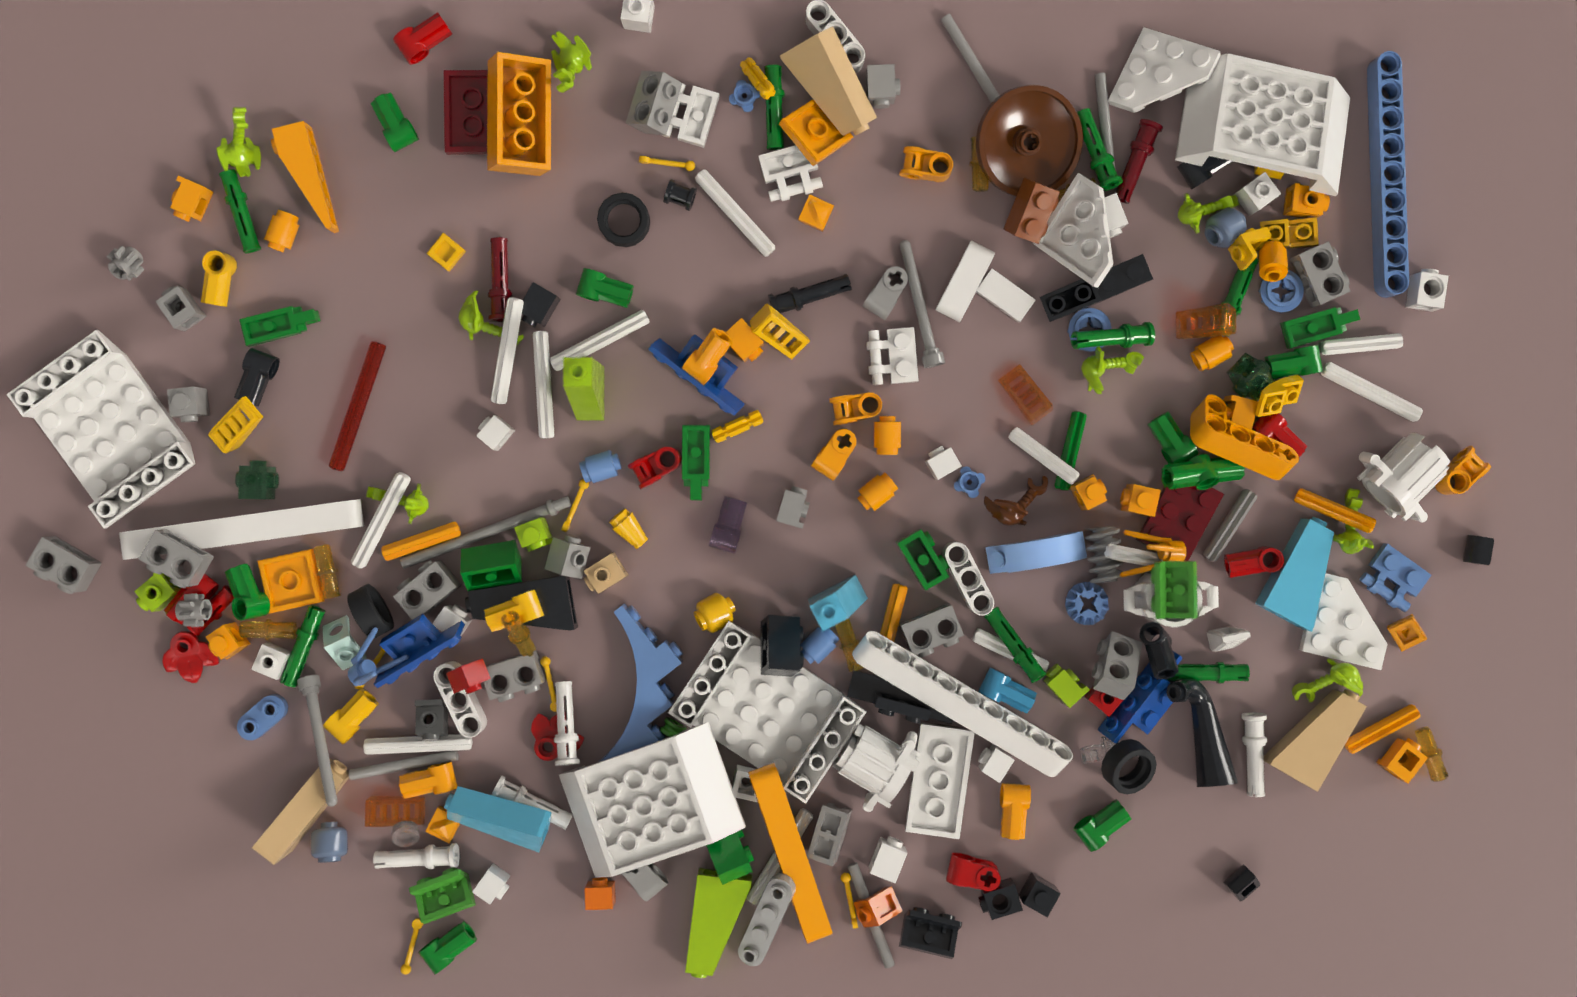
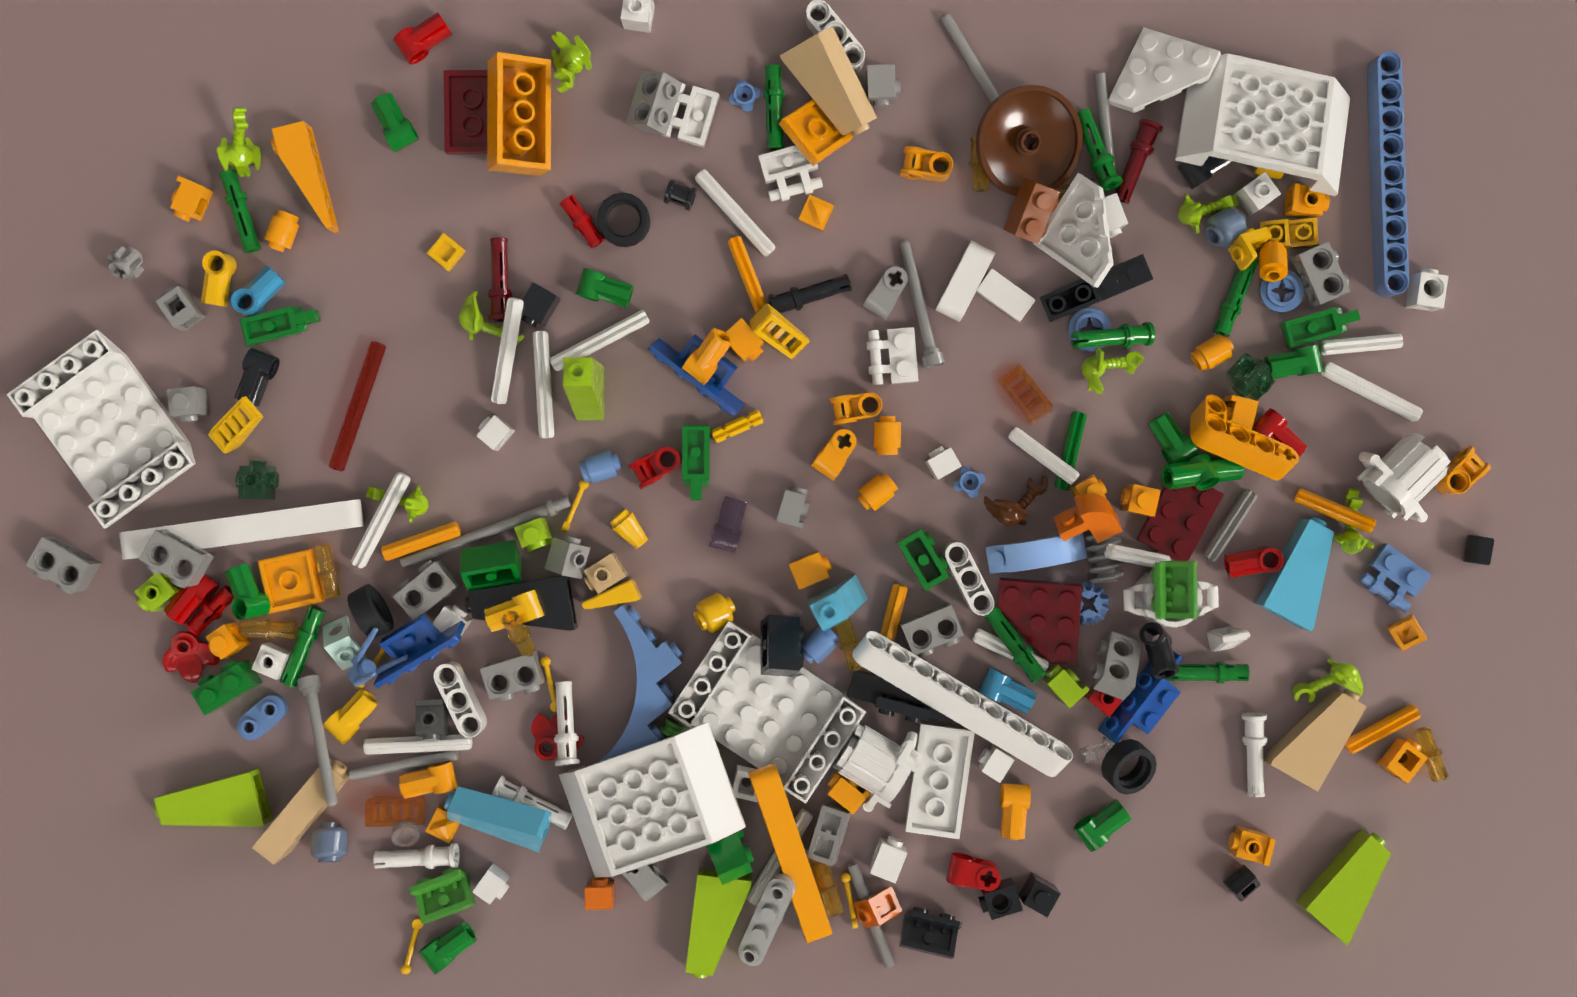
(193, 610): light grey gear -> none
(219, 802): none -> lime slope
(226, 687): none -> green brick
(260, 289): none -> dark azure piece
(468, 677): red plate -> none
(582, 221): none -> red pin
(618, 594): none -> yellow slope
(689, 165): yellow hinge -> none
(747, 273): none -> light orange axle
(757, 78): yellow axle -> none
(810, 569): none -> light orange brick
(828, 889): none -> clear yellow axle
(846, 792): none -> light orange brick
(1045, 615): none -> dark red plate
(1090, 513): none -> orange brick
(1166, 551): light orange plant -> none
(1211, 752): black animal -> none
(1223, 321): clear orange slope -> none
(1262, 847): none -> light orange brick
(1279, 393): yellow slope -> none
(1344, 627): white plate -> none
(1347, 885): none -> lime slope

